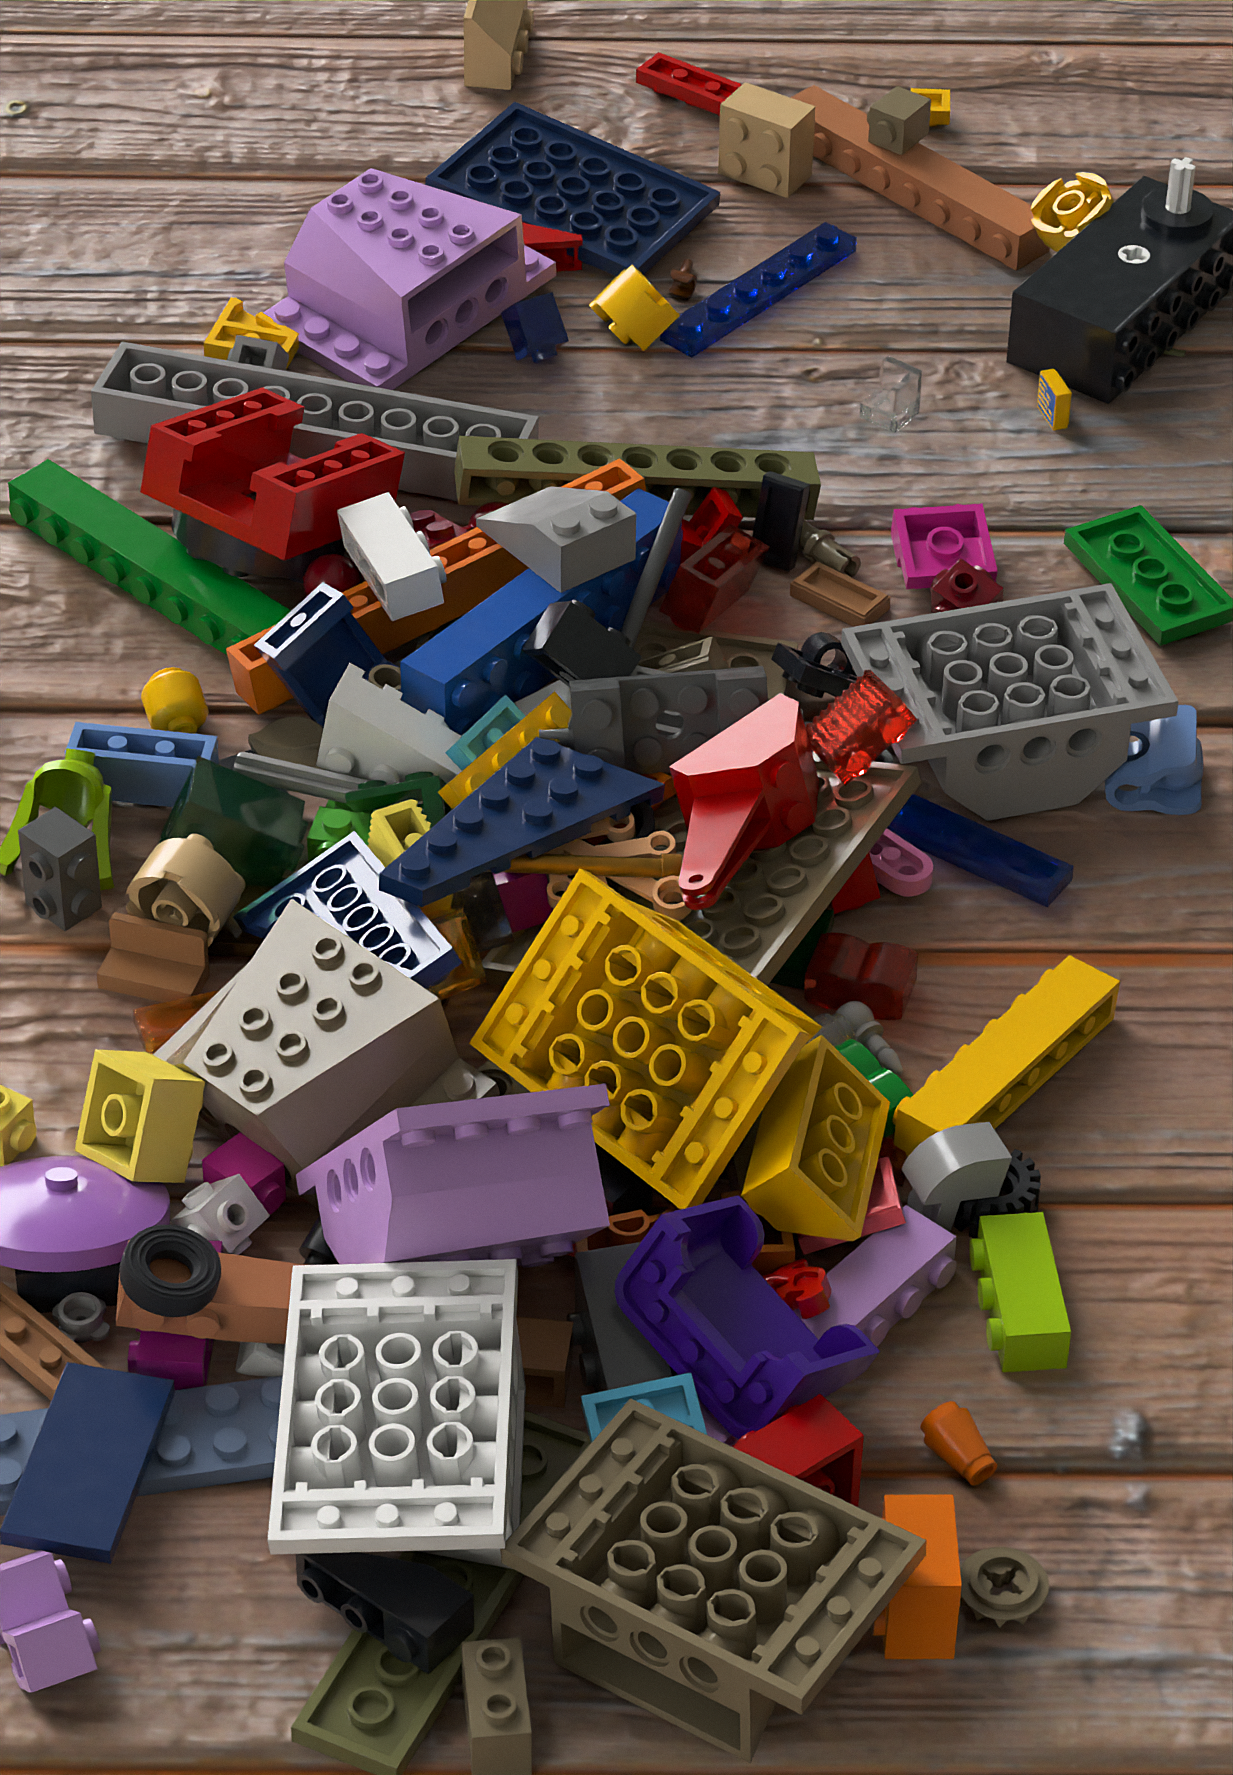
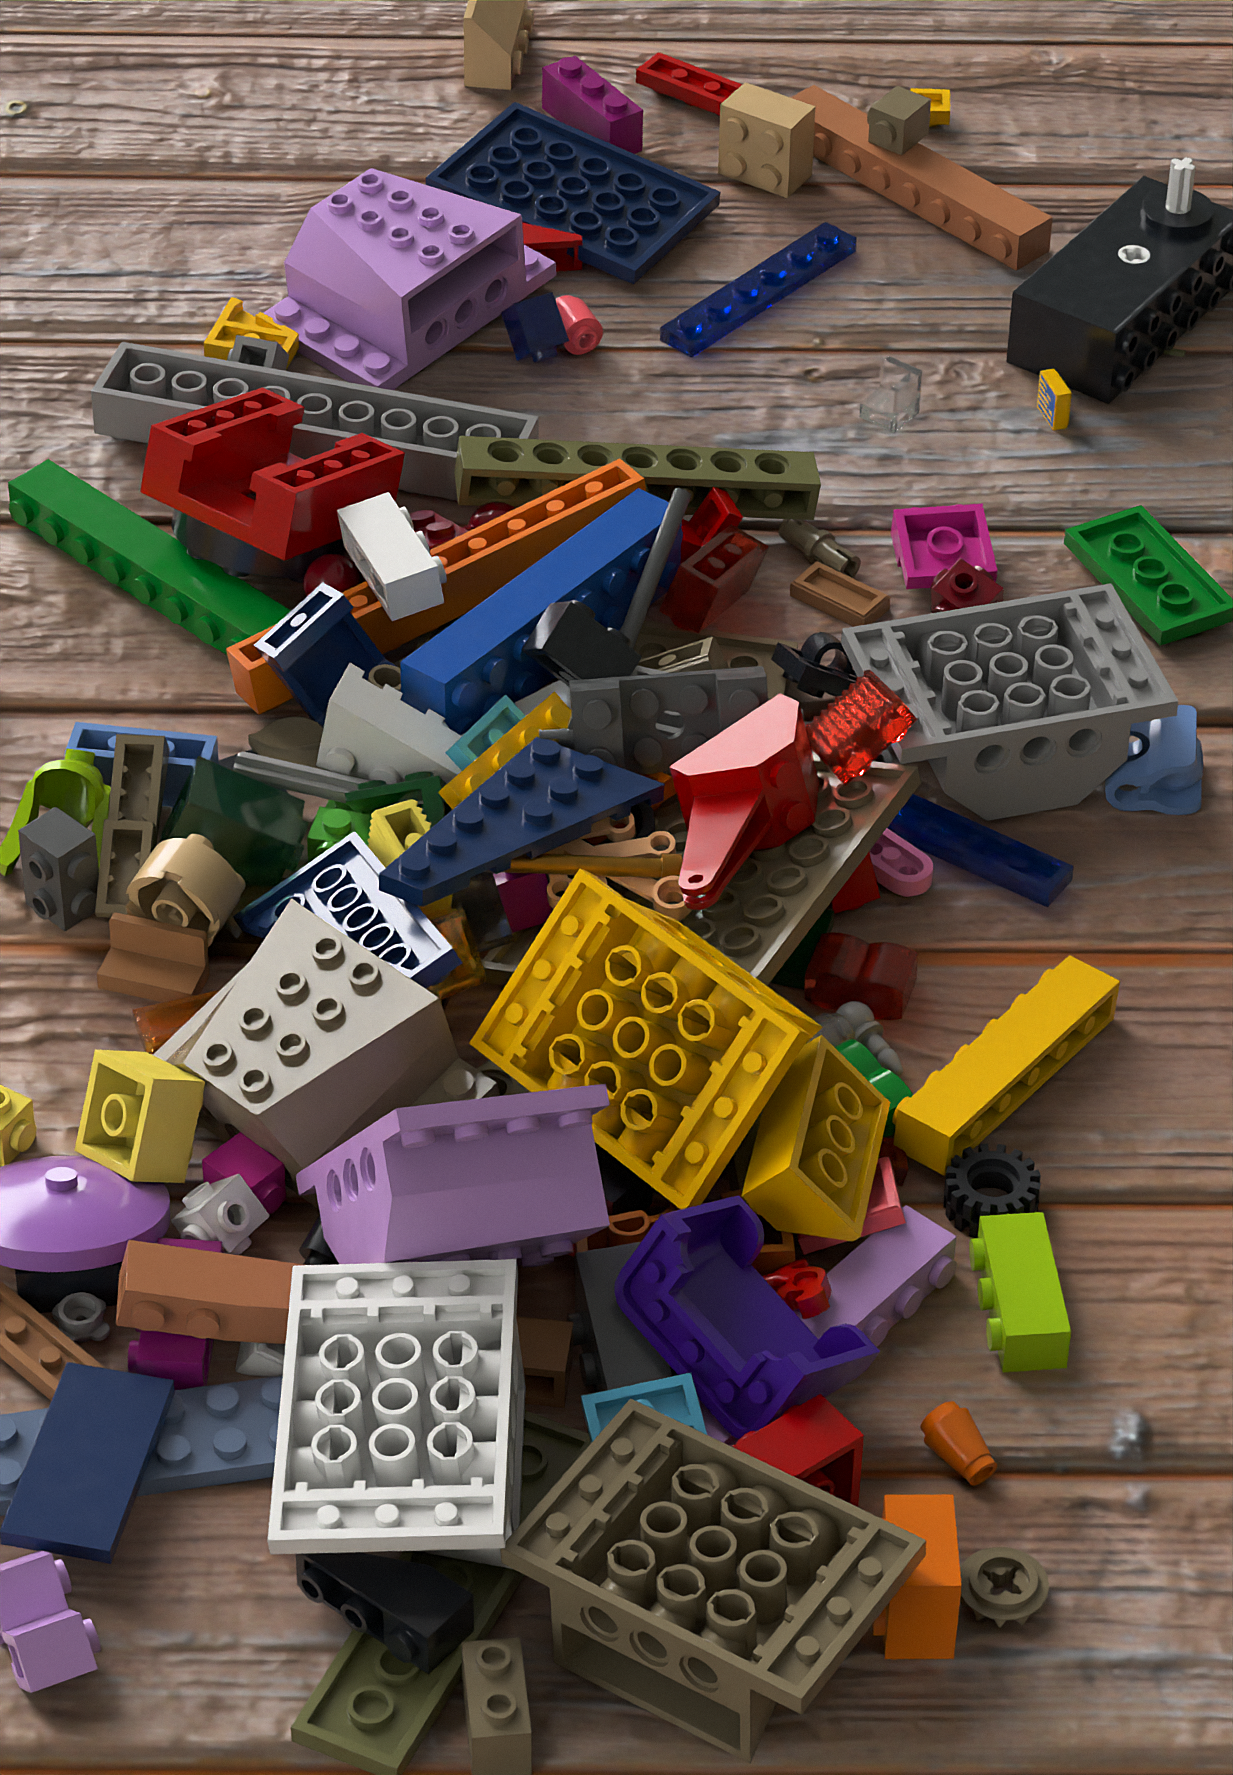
(132, 817): none -> dark tan slope
(165, 1297): black tyre -> none
(174, 701): yellow head -> none
(565, 534): light grey slope -> none
(580, 325): none -> coral brick
(591, 104): none -> magenta brick
(635, 308): yellow cylinder -> none
(684, 282): reddish brown hand -> none
(781, 518): black tile -> none
(953, 1168): light grey brick -> none
(1068, 208): yellow cylinder -> none

